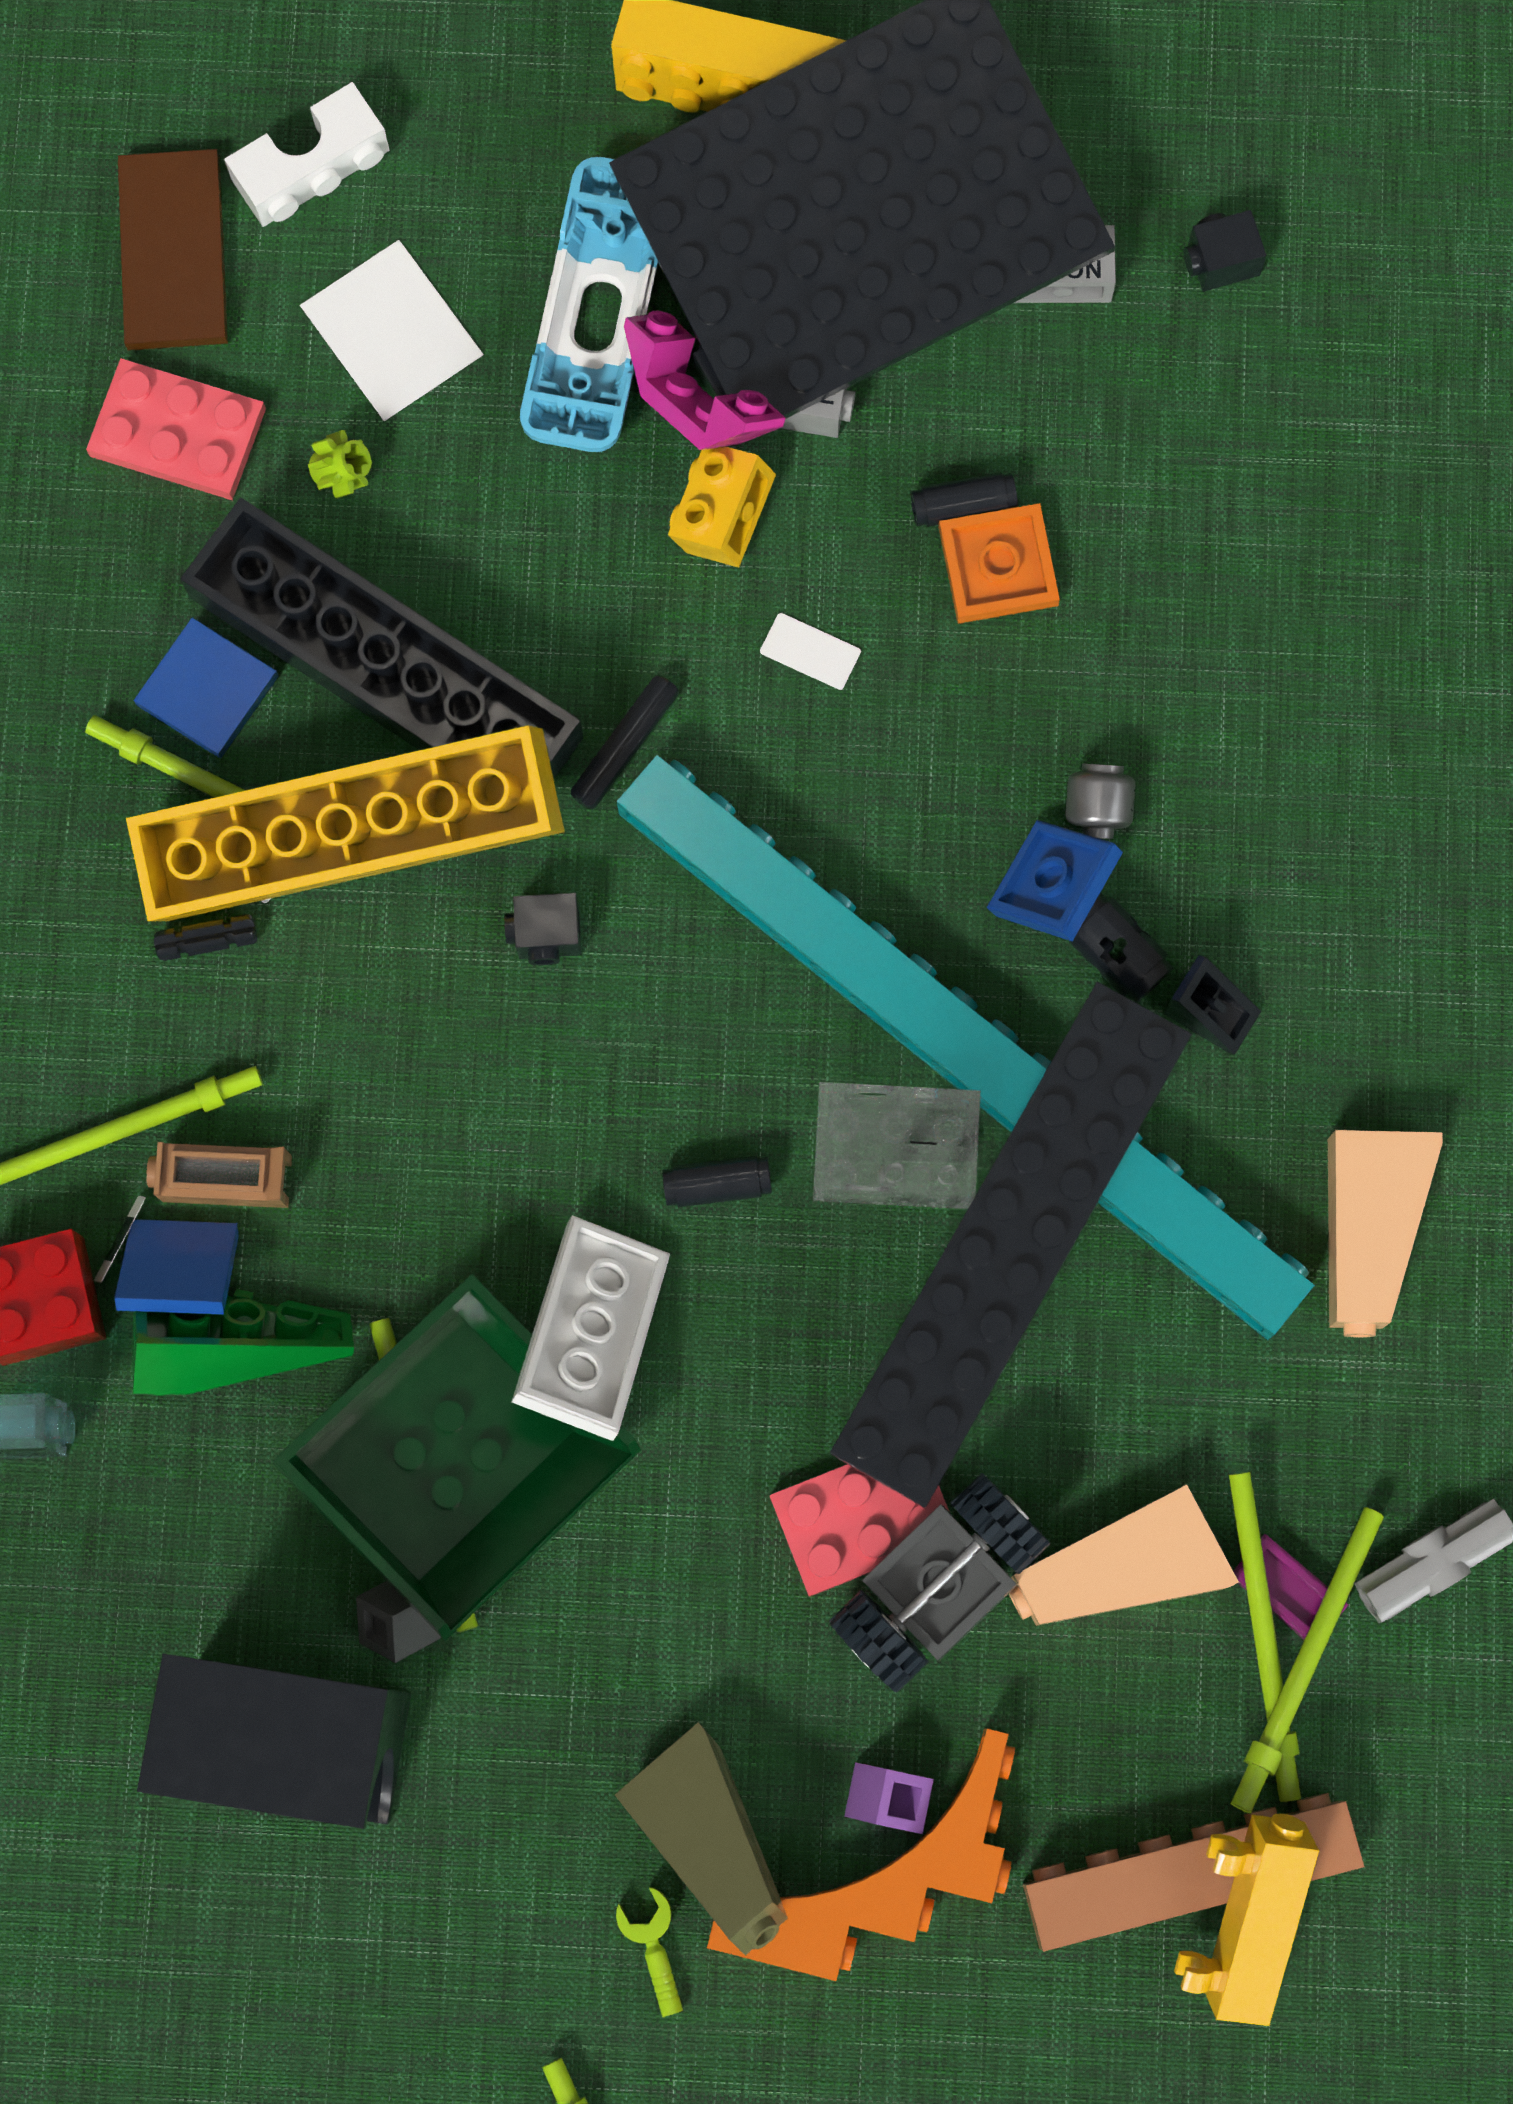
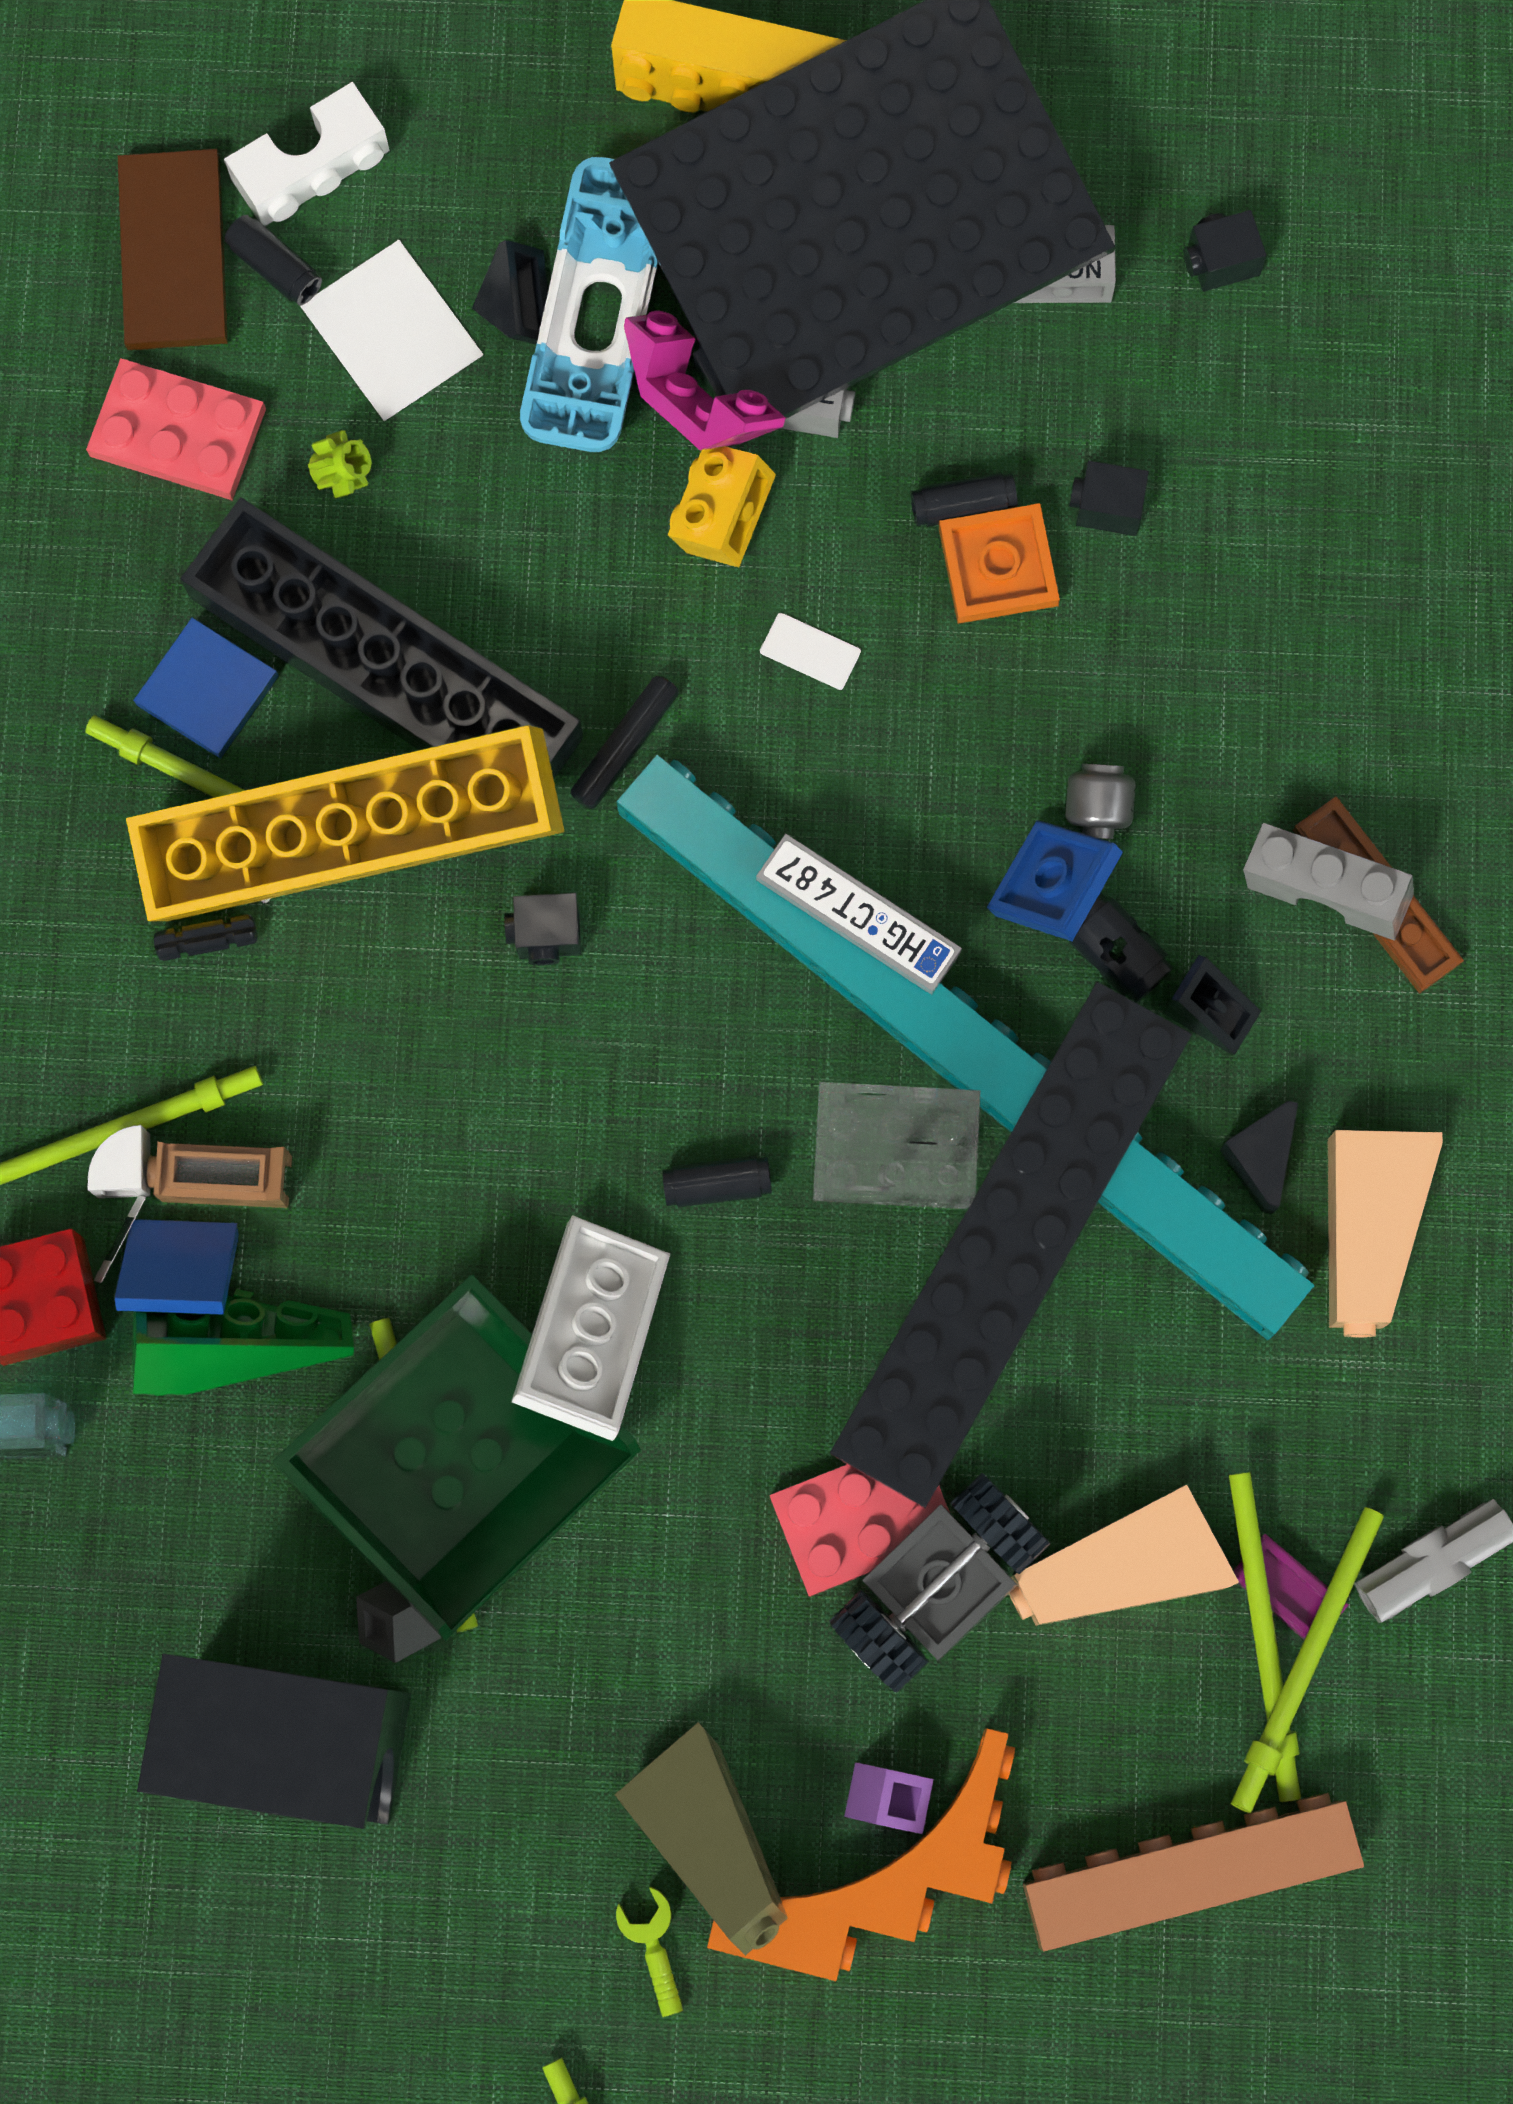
(121, 1165): none -> white brick
(273, 260): none -> black piece
(514, 291): none -> black slope
(858, 914): none -> tile
(1109, 497): none -> black brick
(1259, 1920): yellow brick -> none
(1262, 1154): none -> black slope
(1358, 888): none -> light grey arch
(1420, 945): none -> dark orange tile

